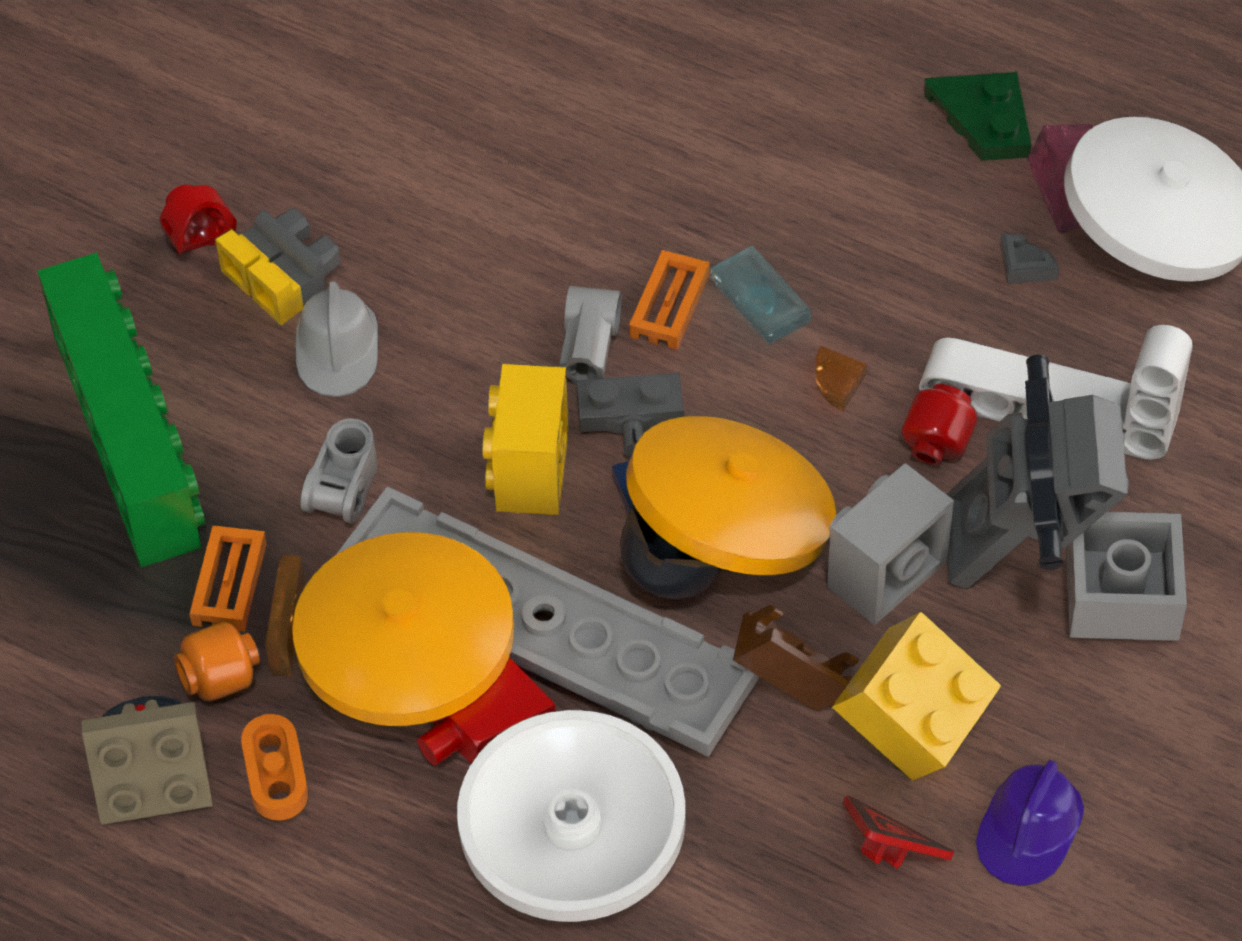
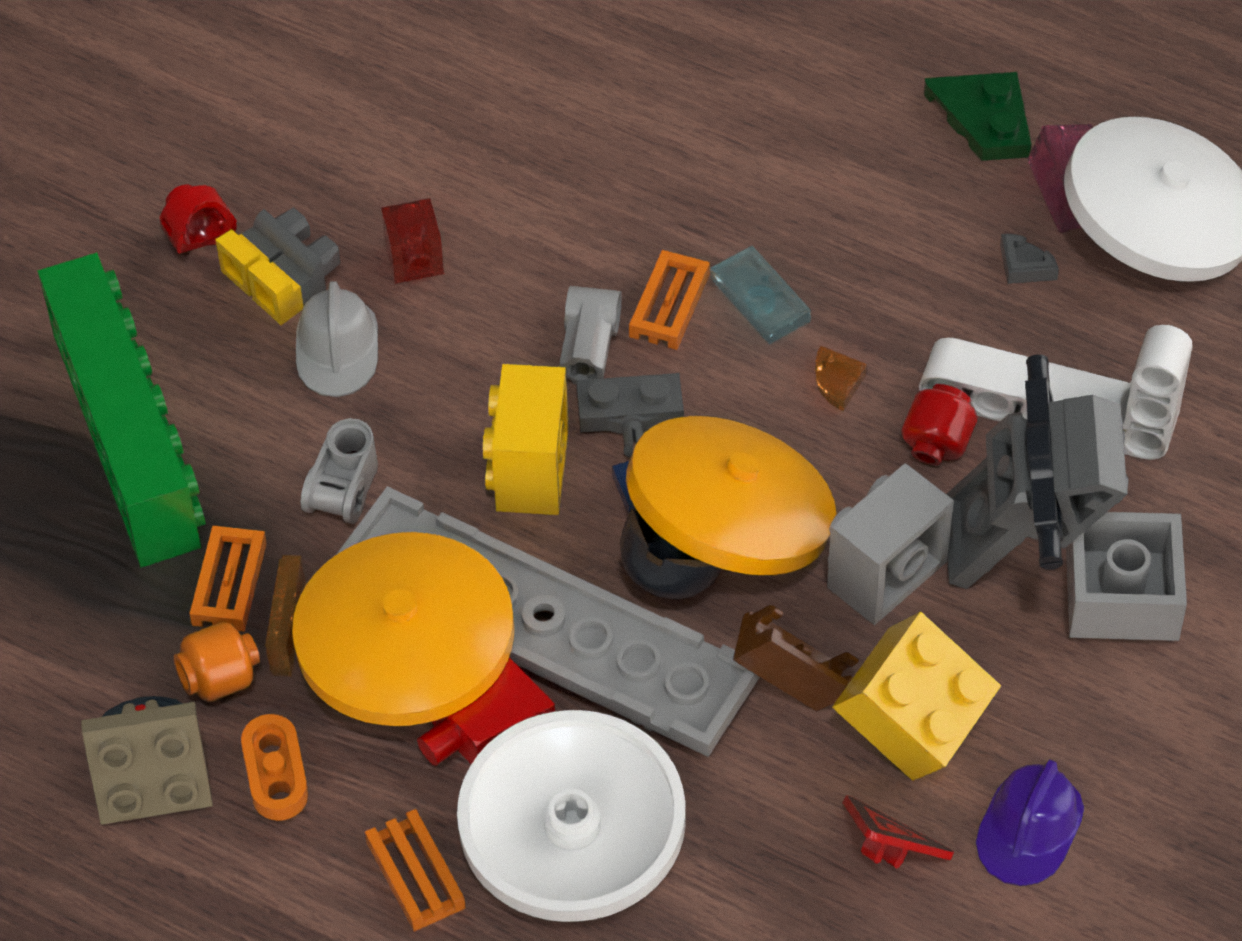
(397, 833): none -> orange tile
(412, 240): none -> clear red brick

